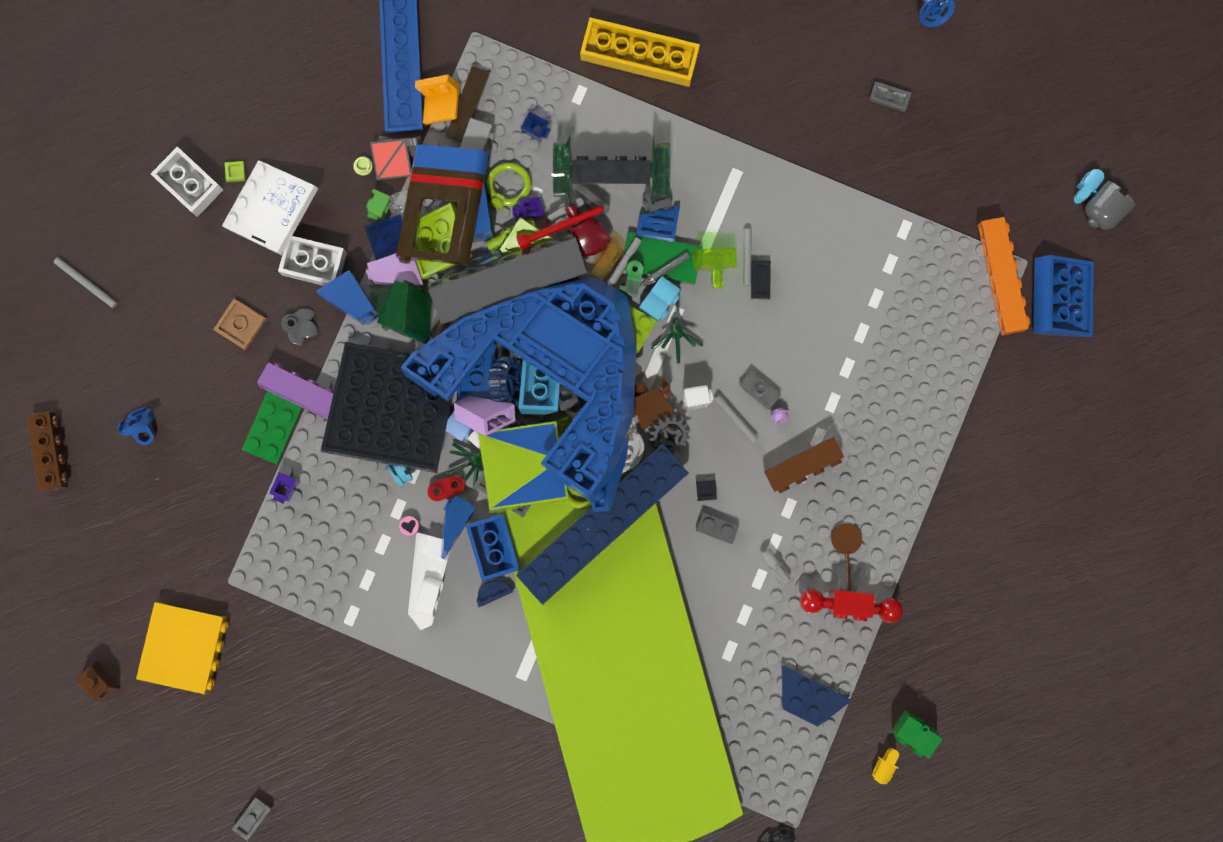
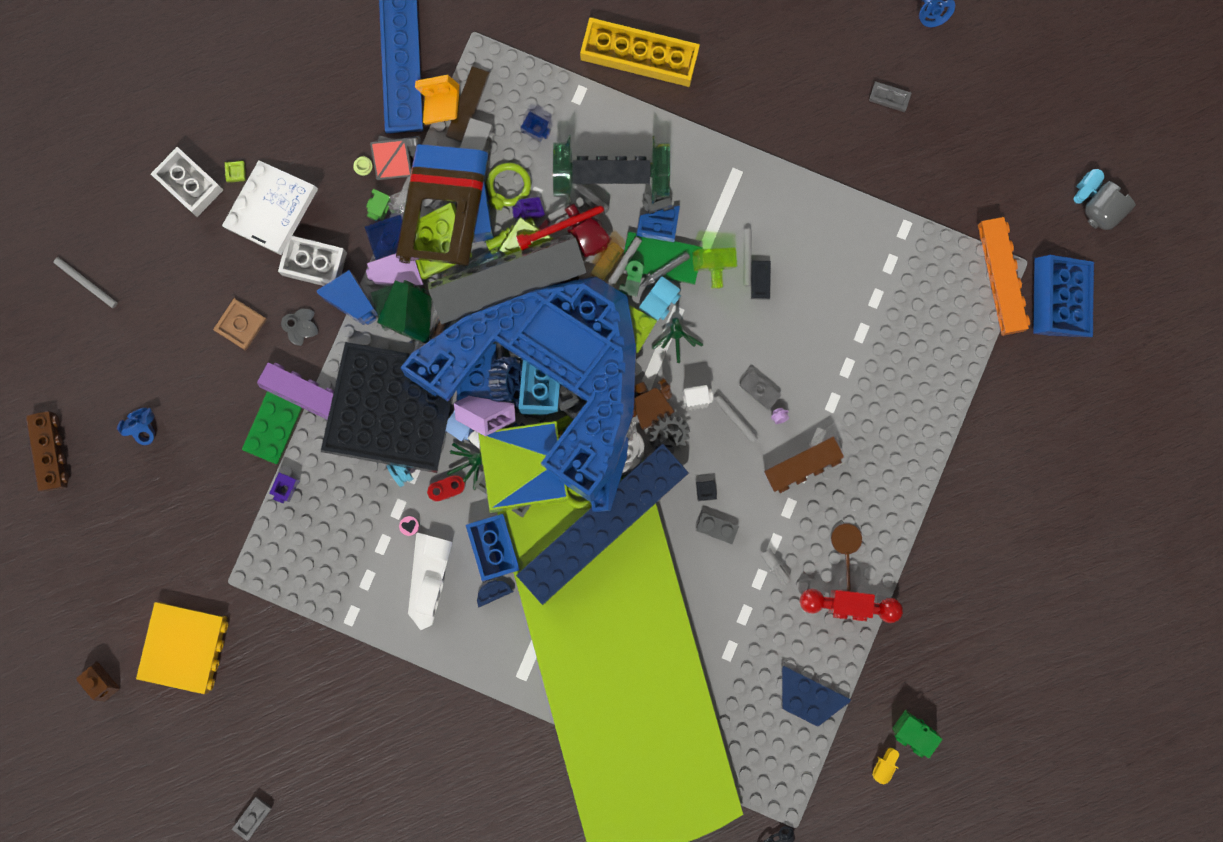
(456, 517): blue slope -> none

